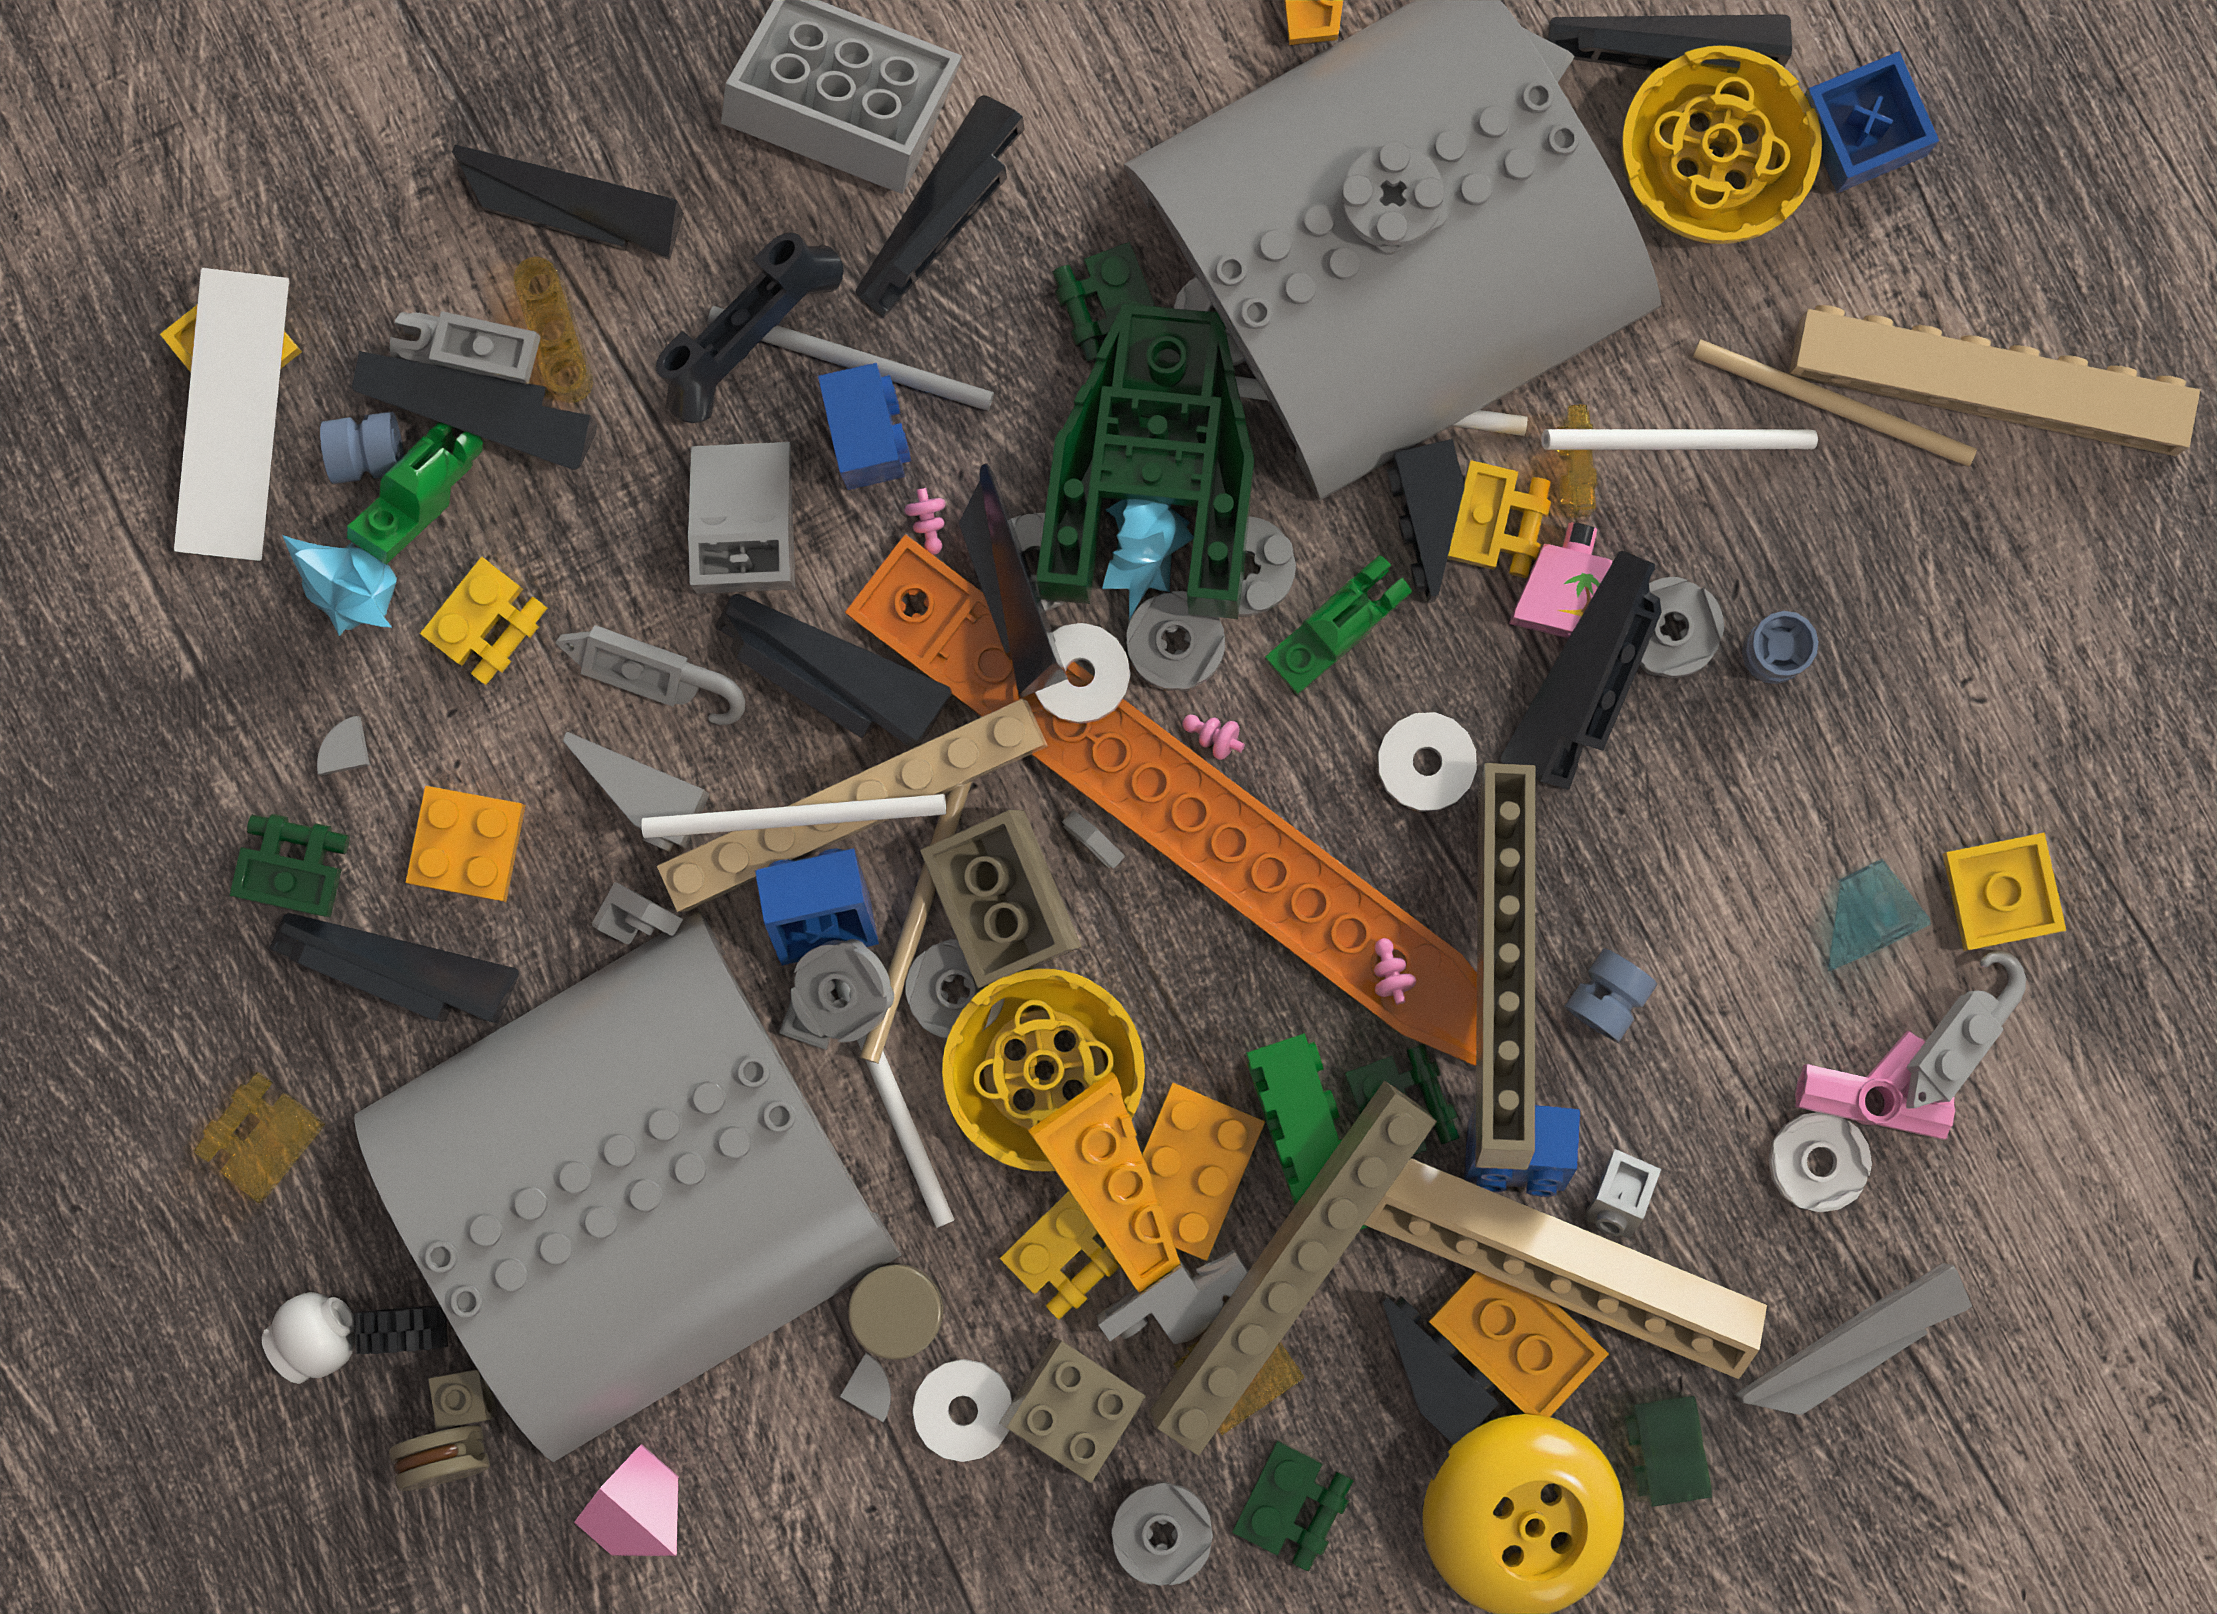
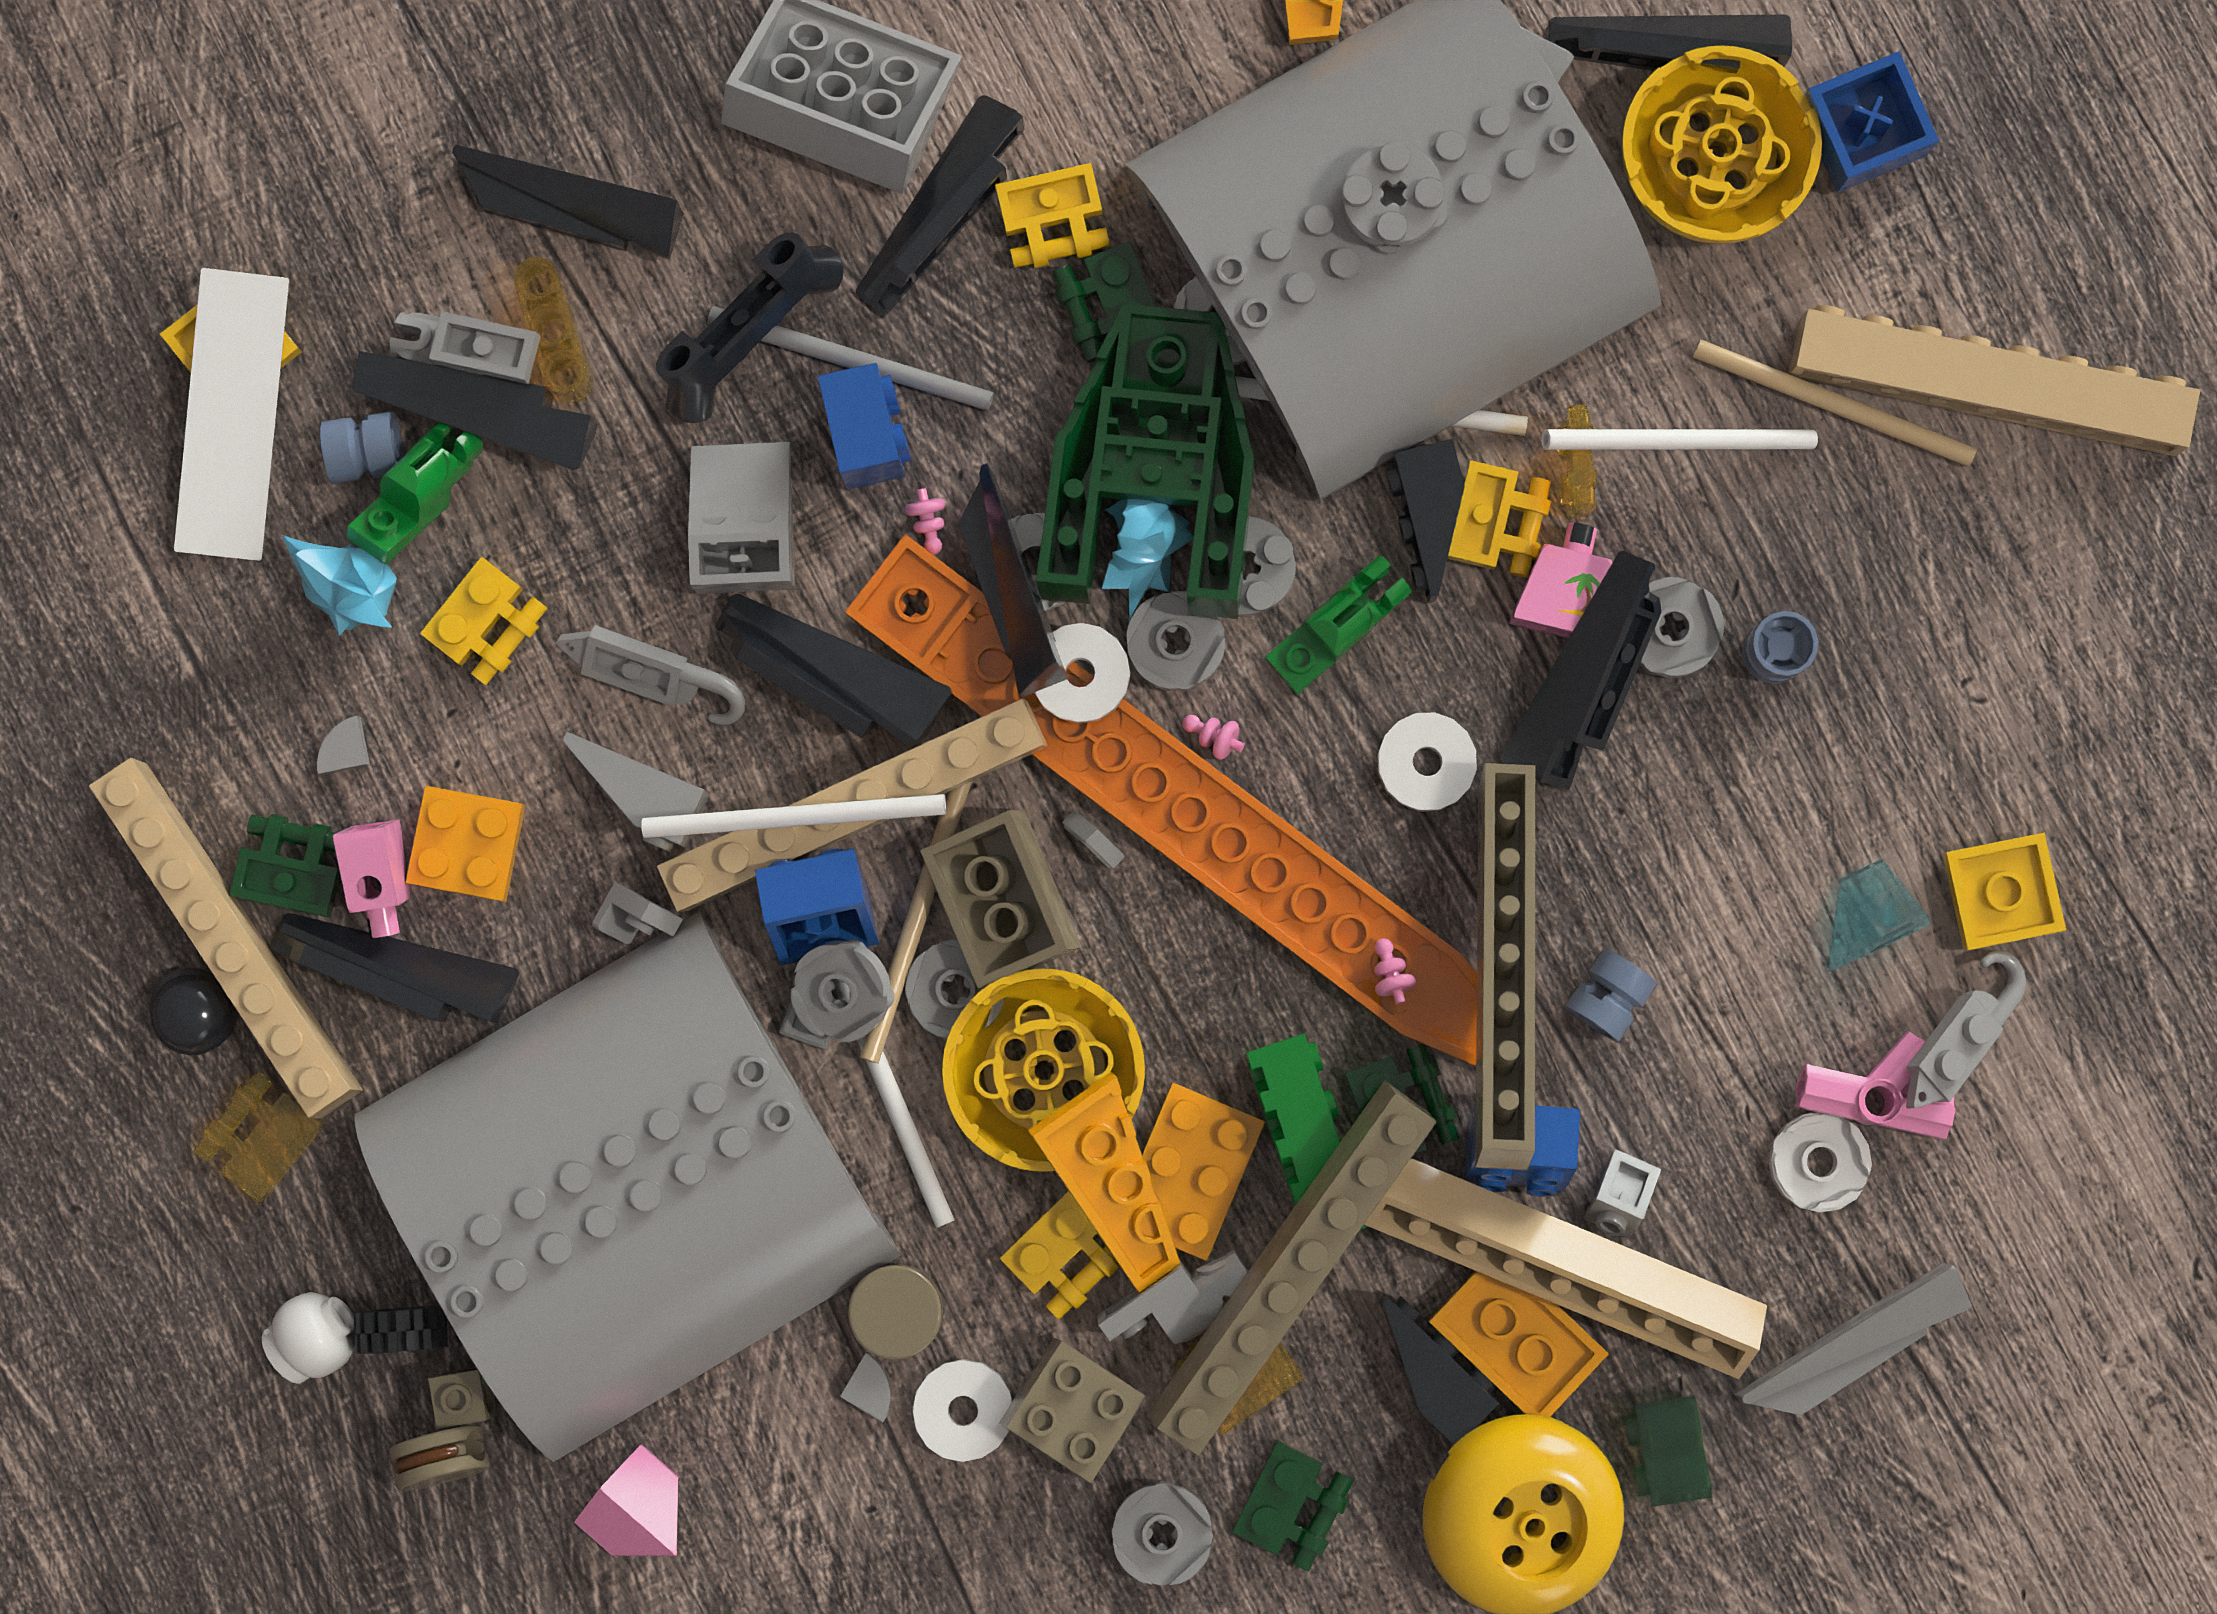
(192, 1012): none -> black helmet
(226, 938): none -> tan brick
(379, 853): none -> bright pink torso
(1050, 201): none -> yellow plate

